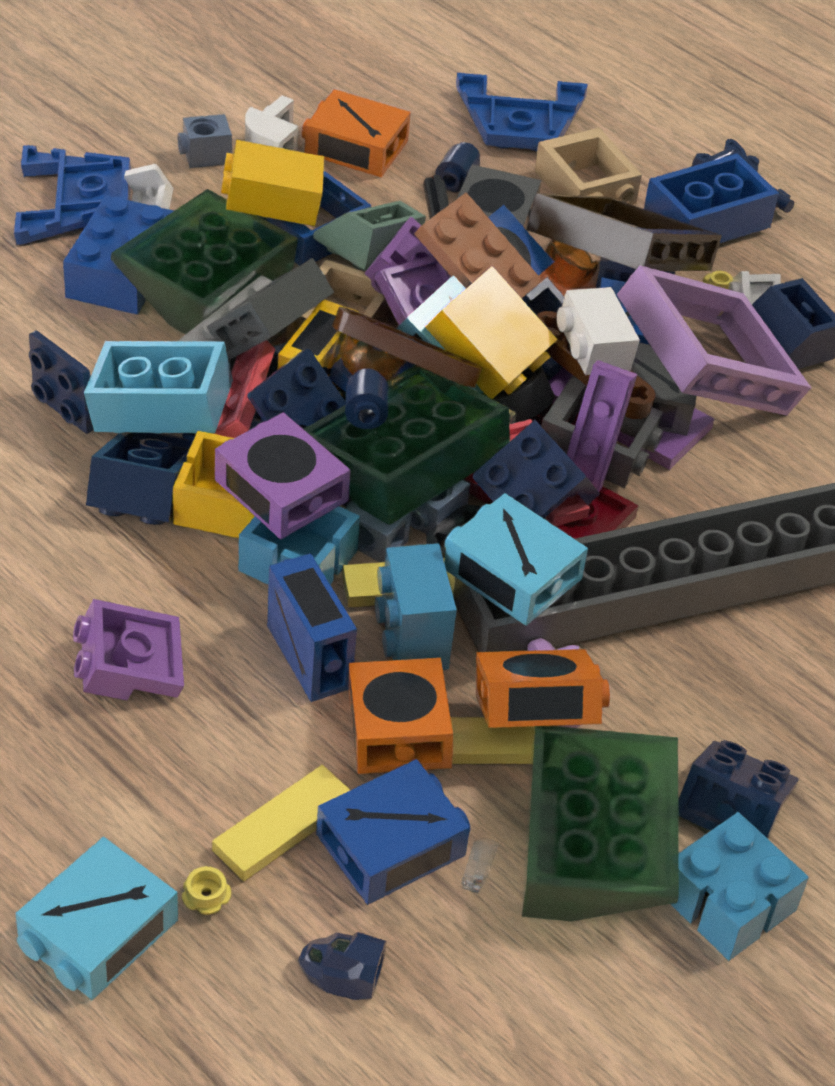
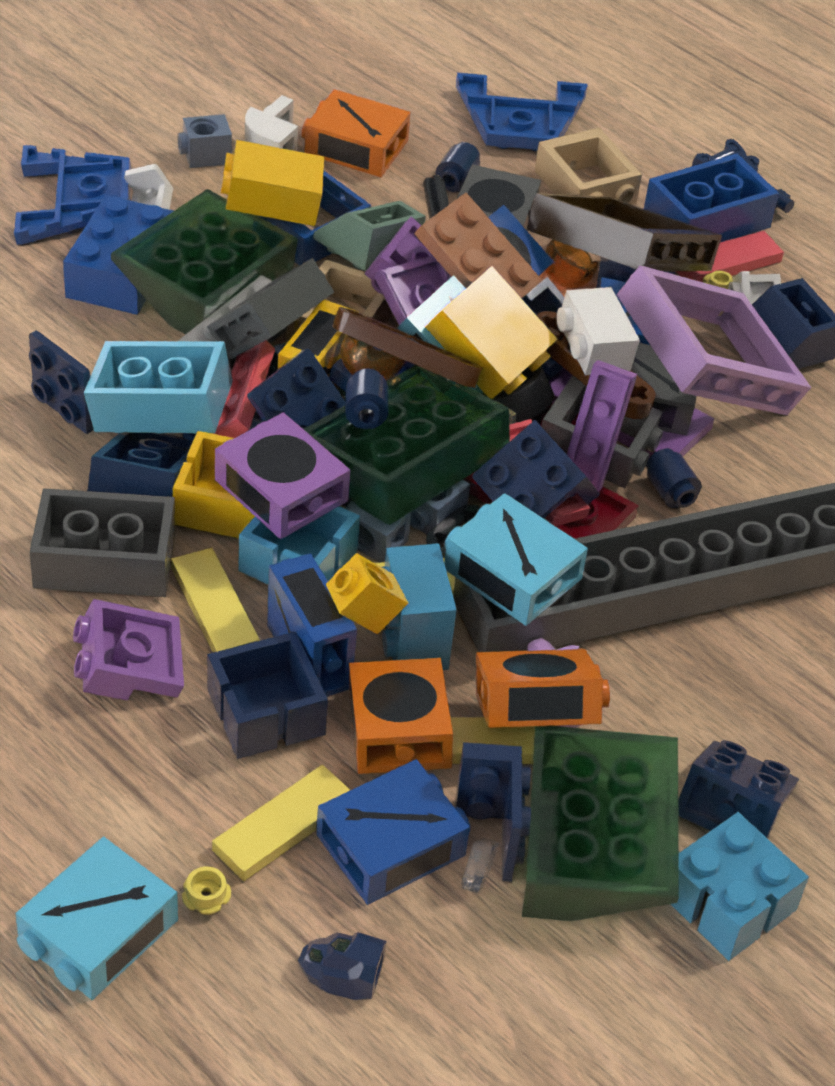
(103, 542): none -> dark grey brick
(213, 600): none -> light yellow tile
(266, 694): none -> dark blue piece
(366, 593): none -> yellow brick
(495, 786): none -> dark blue bracket
(673, 478): none -> dark blue brick
(741, 255): none -> coral tile

